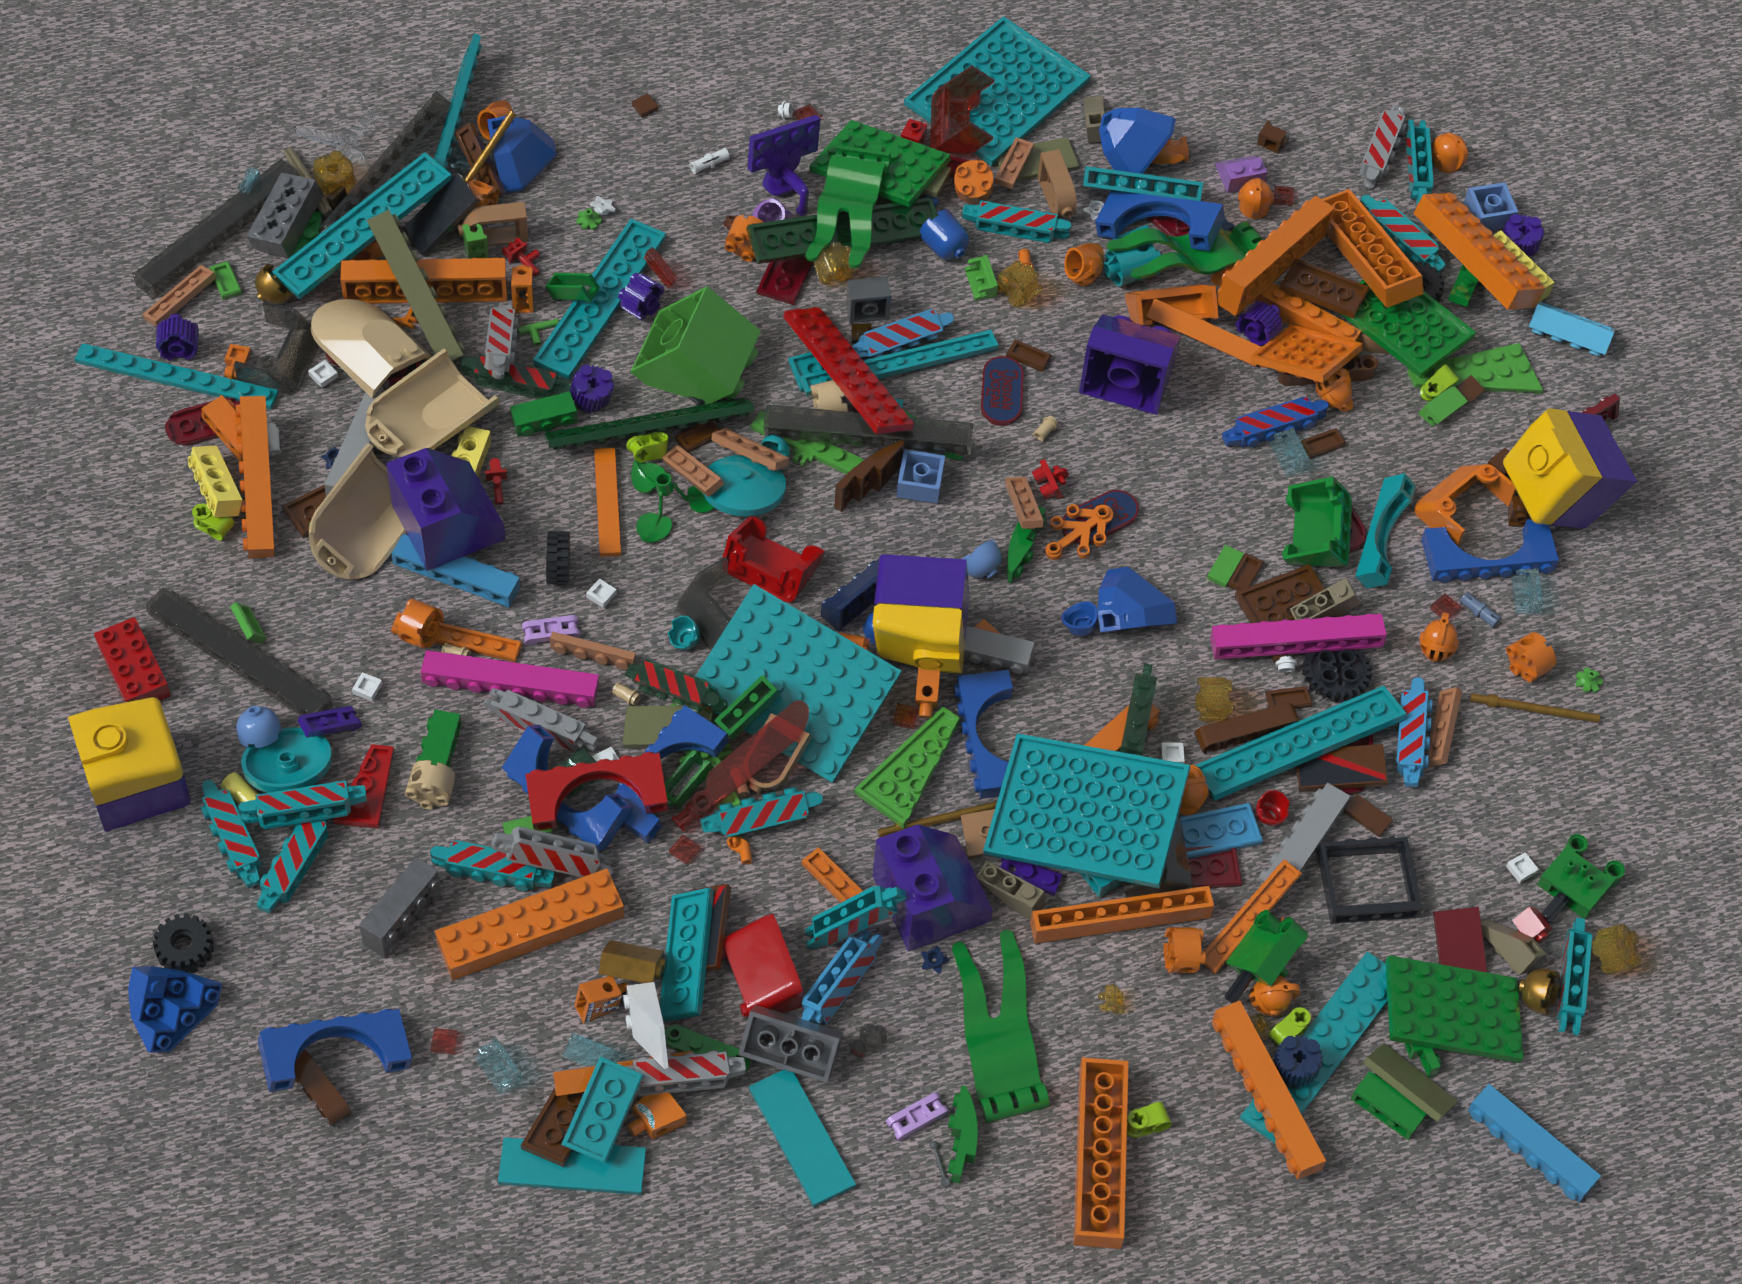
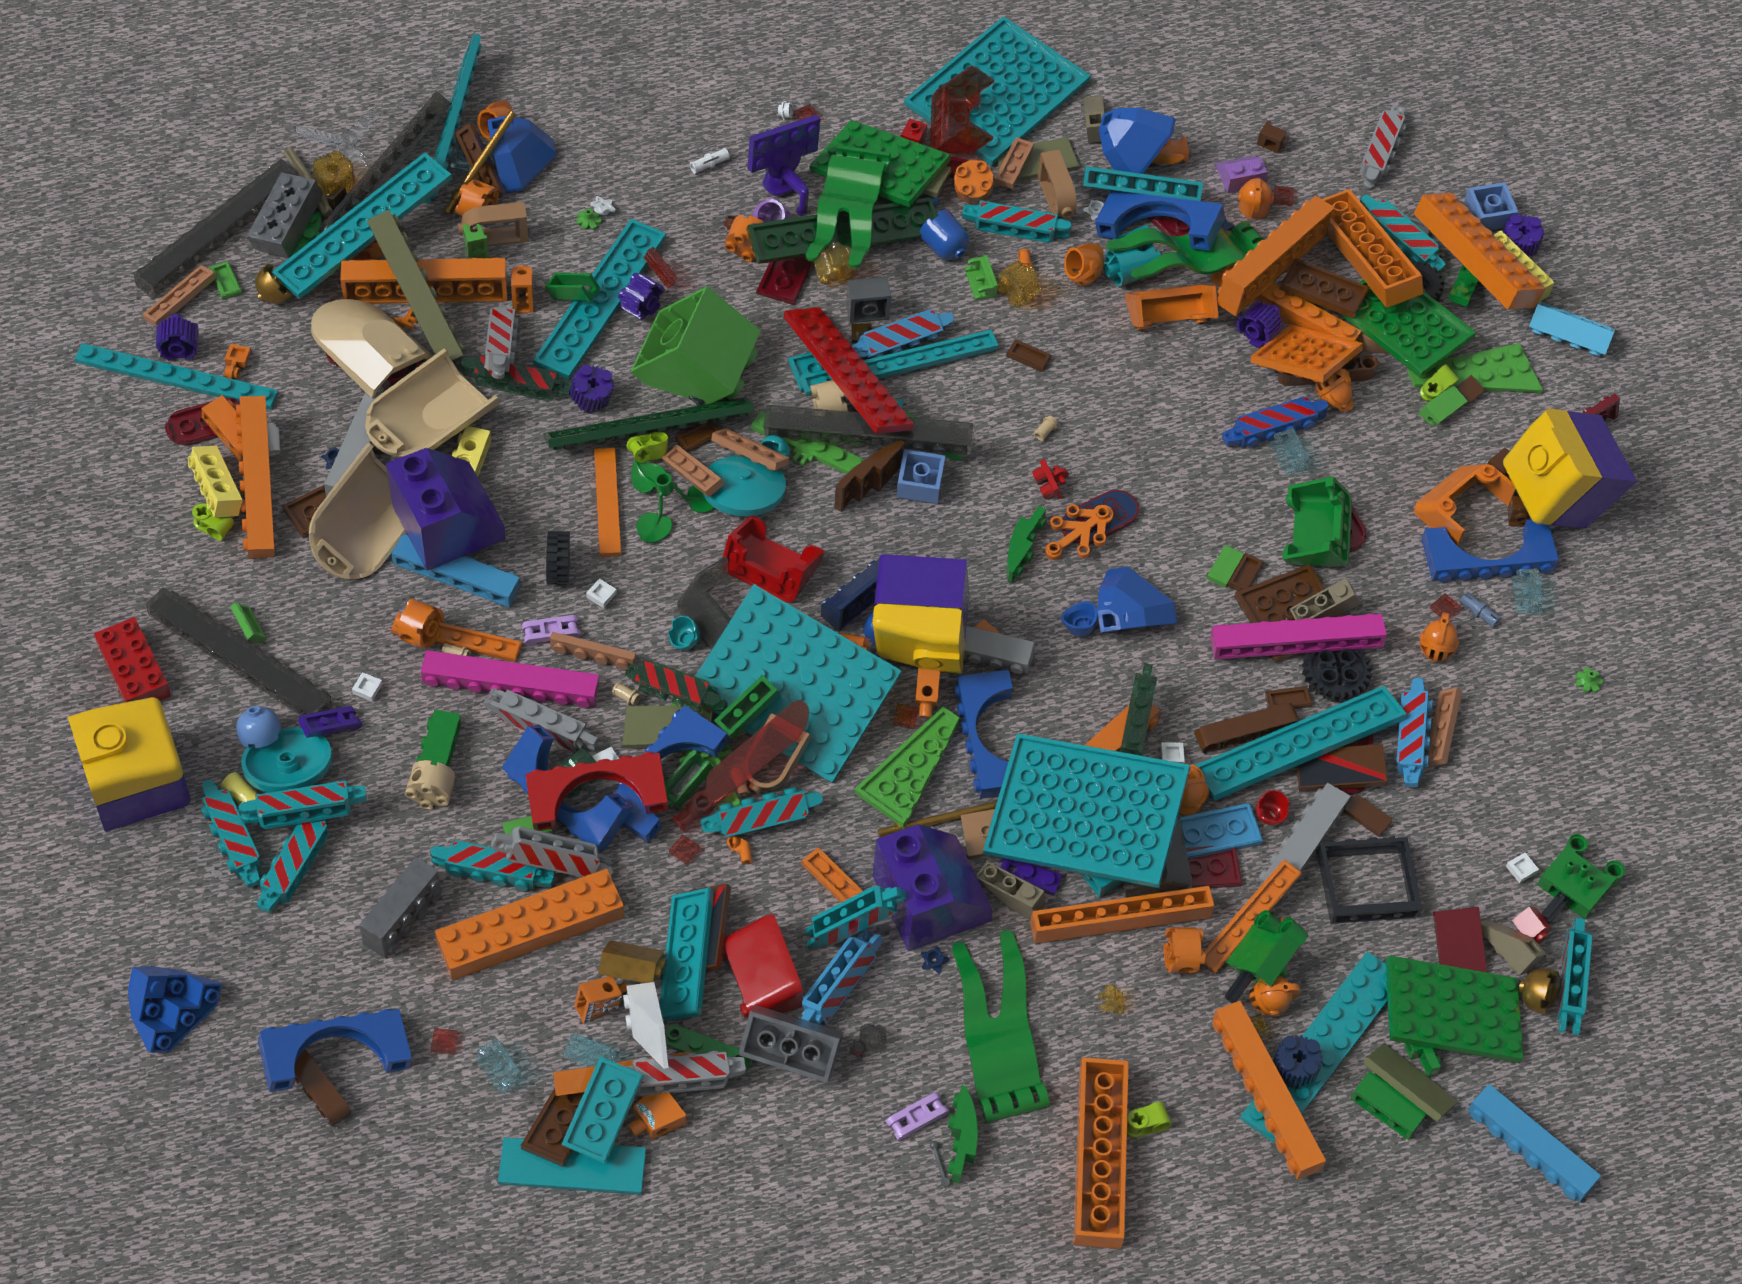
(192, 956): black tyre -> none
(252, 175): clear light blue pin -> none
(294, 359): clear smoke windscreen -> none
(323, 373): white plate -> none
(374, 776): red wing -> none
(441, 214): black tile -> none
(496, 474): red arm -> none
(517, 251): red arm -> none
(535, 327): bright green piece -> none
(543, 414): green brick -> none
(644, 105): reddish brown tile -> none
(802, 1137): teal tile -> none
(984, 560): medium blue cylinder -> none
(1002, 391): tile -> none
(1024, 502): nougat plate -> none
(1129, 363): dark purple slope -> none
(1202, 331): orange tile -> none
(1213, 698): clear yellow brick -> none
(1286, 664): white plate -> none
(1289, 1026): lime piece -> none
(1323, 443): reddish brown tile -> none
(1394, 497): teal arch -> none
(1419, 160): teal hinge -> none
(1449, 152): orange helmet -> none
(1493, 701): pearl gold bar -> none
(1531, 657): orange brick -> none
(1617, 948): clear yellow brick -> none

